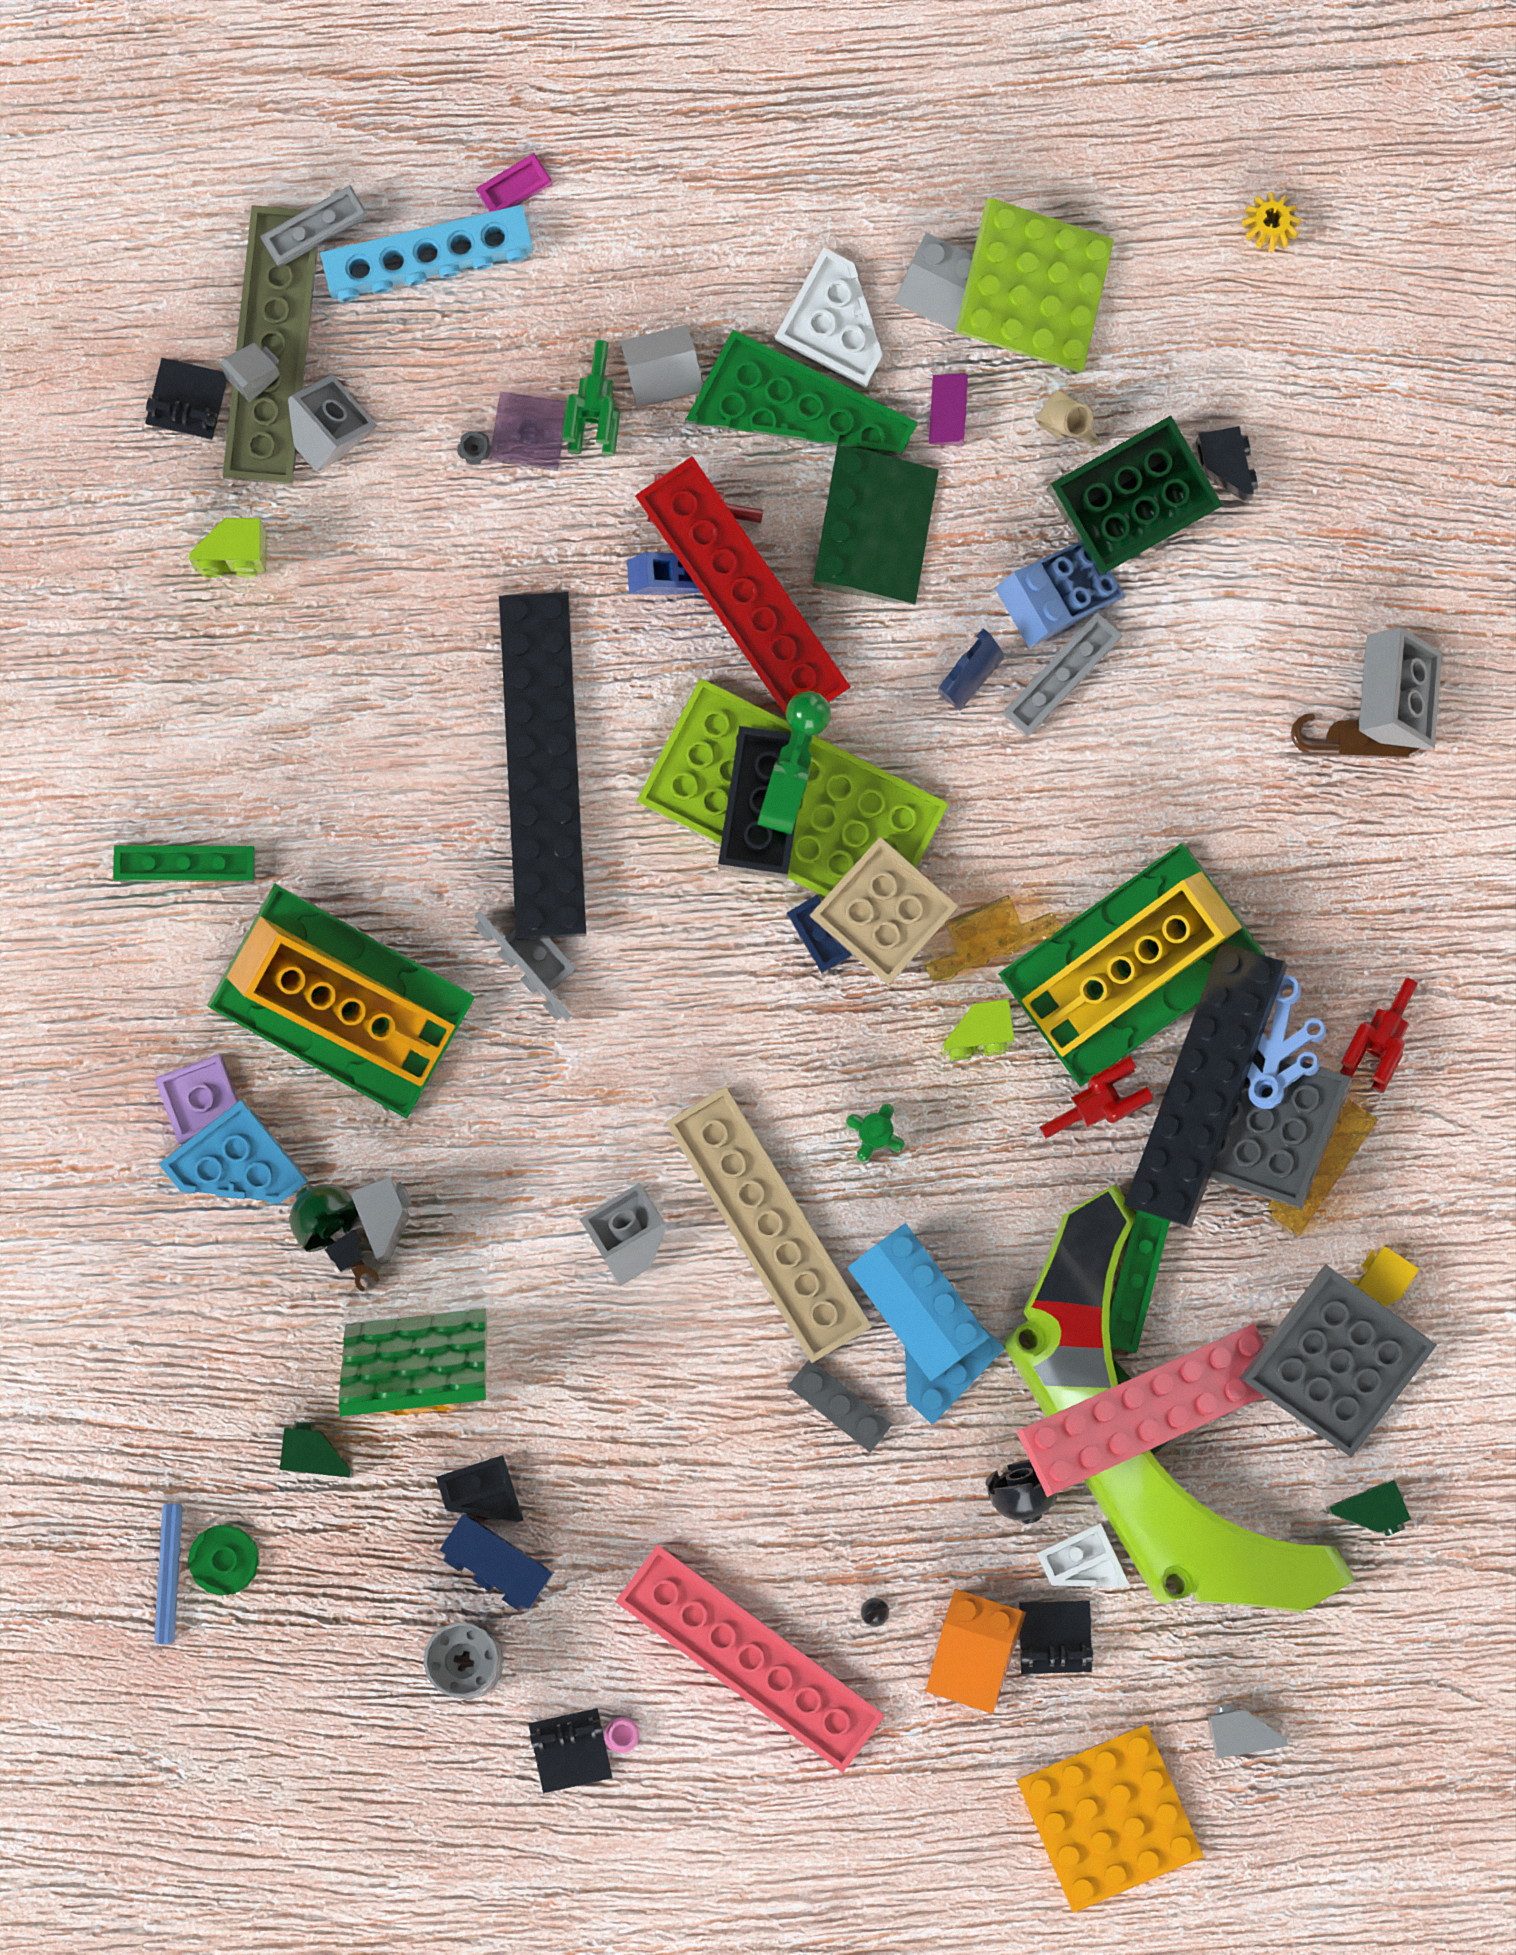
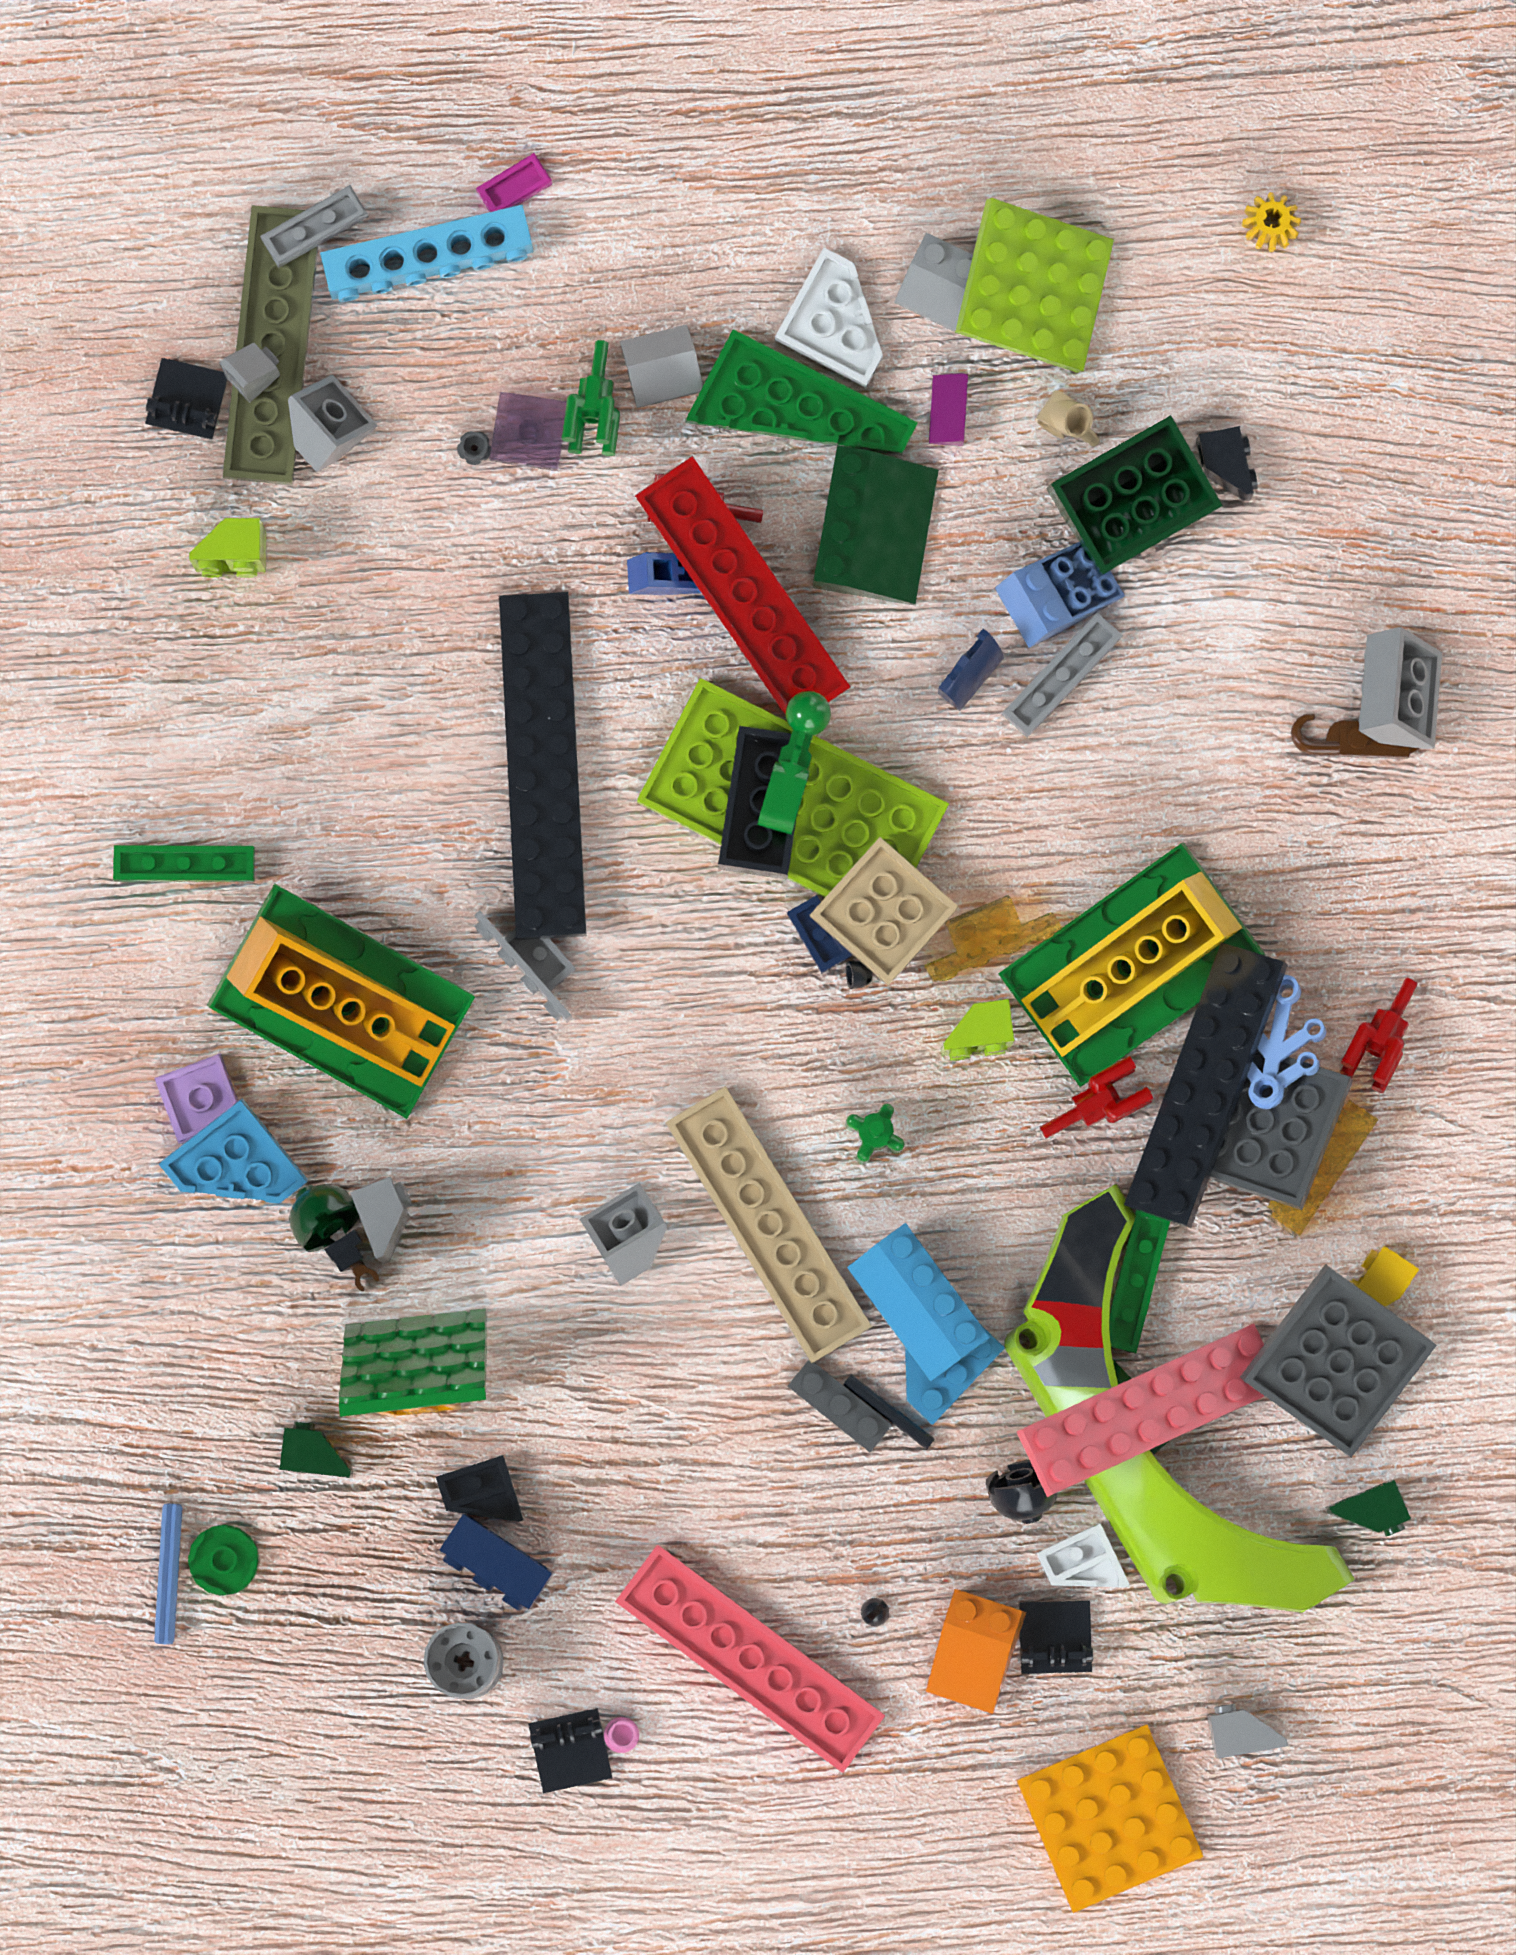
(857, 974): none -> black hinge
(888, 1411): none -> black bar

